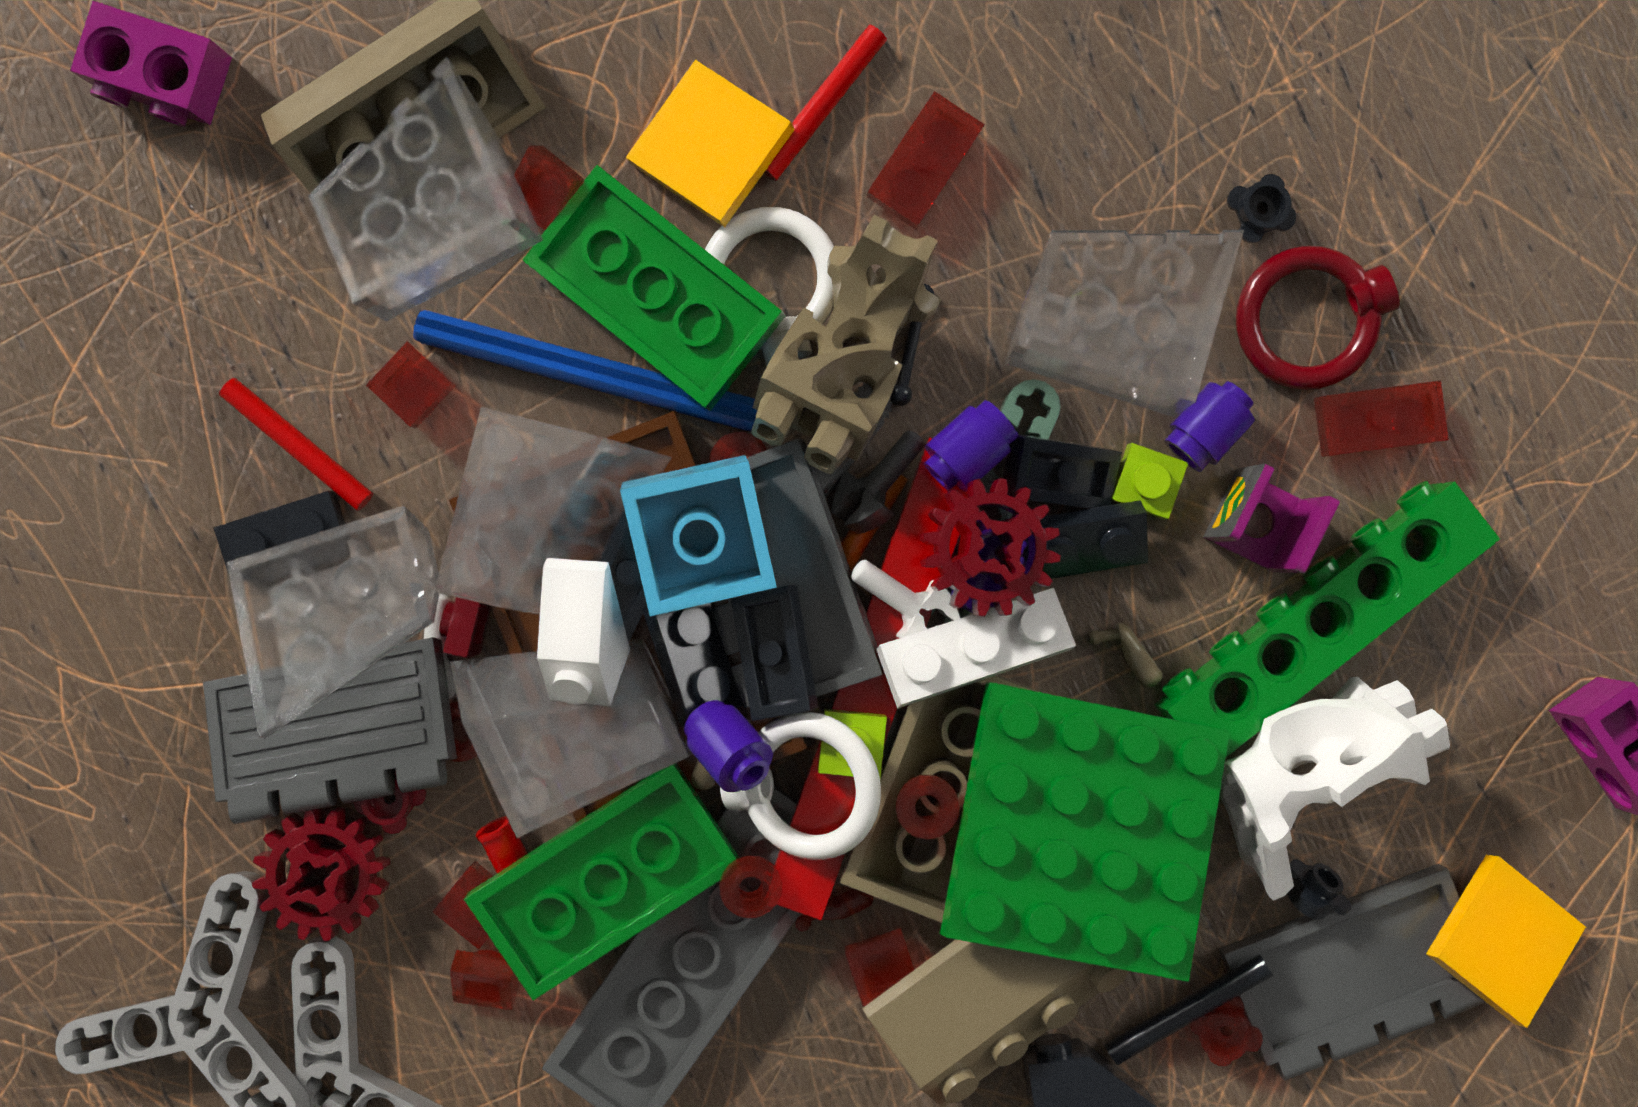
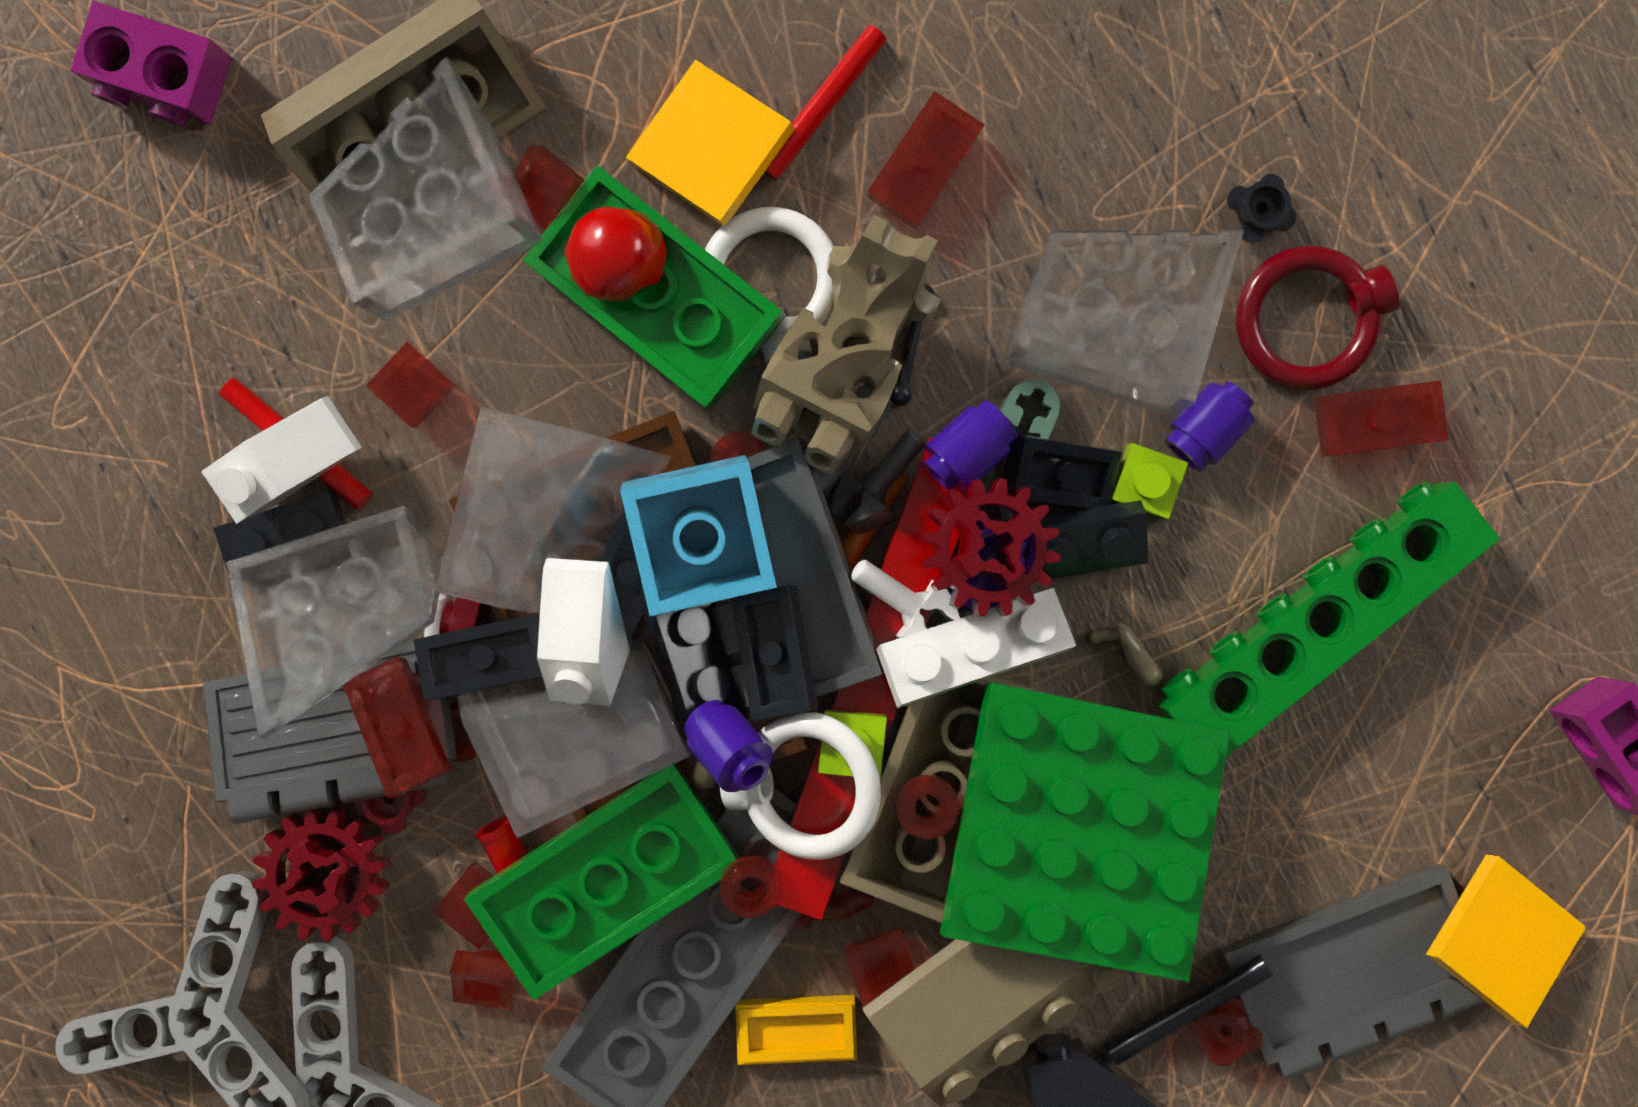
(281, 459): none -> white slope
(396, 727): none -> clear red plate
(479, 658): none -> black plate
(576, 368): blue axle -> none
(615, 253): none -> red hair
(796, 1029): none -> yellow tile
(1295, 527): magenta piece -> none
(1317, 890): black plate -> none
(1354, 741): white hips -> none

